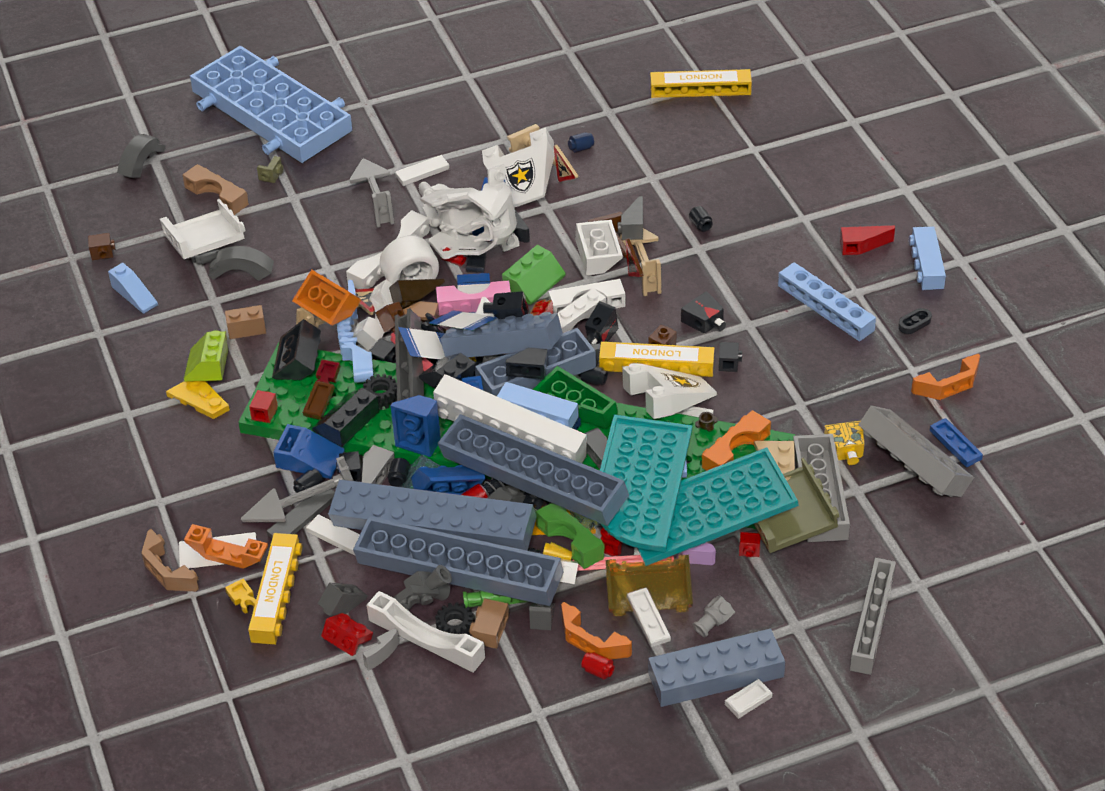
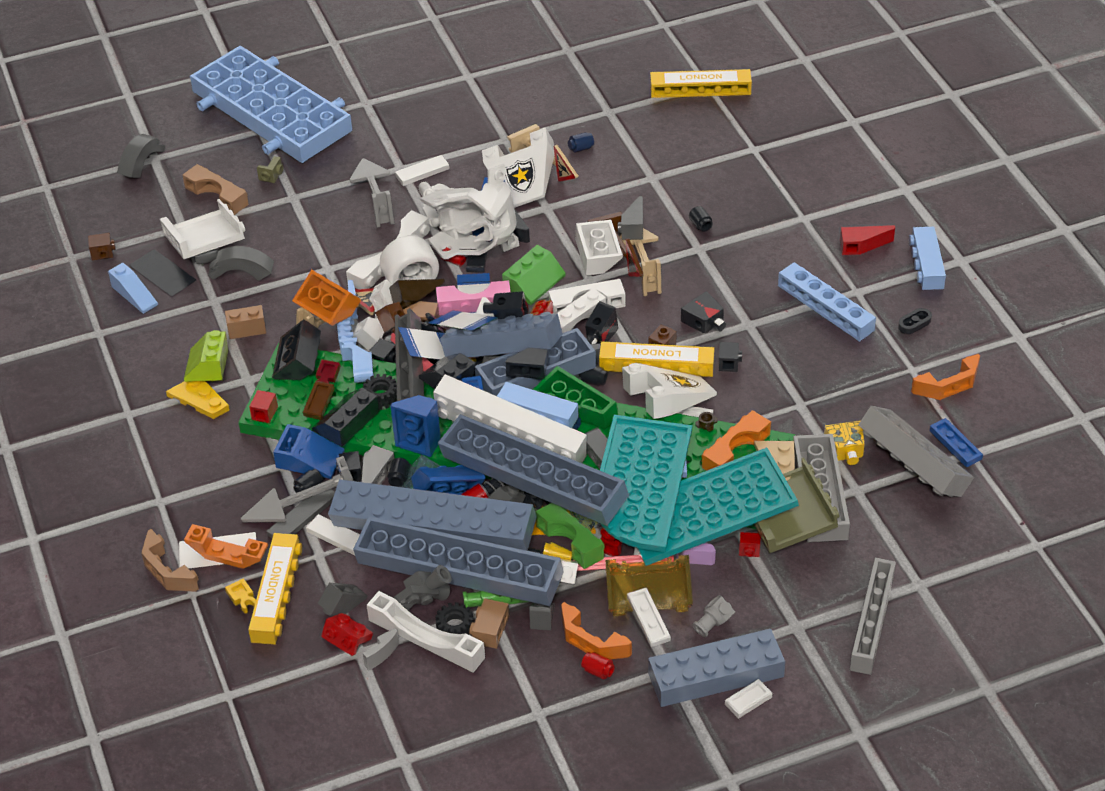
(162, 272): none -> black sticker

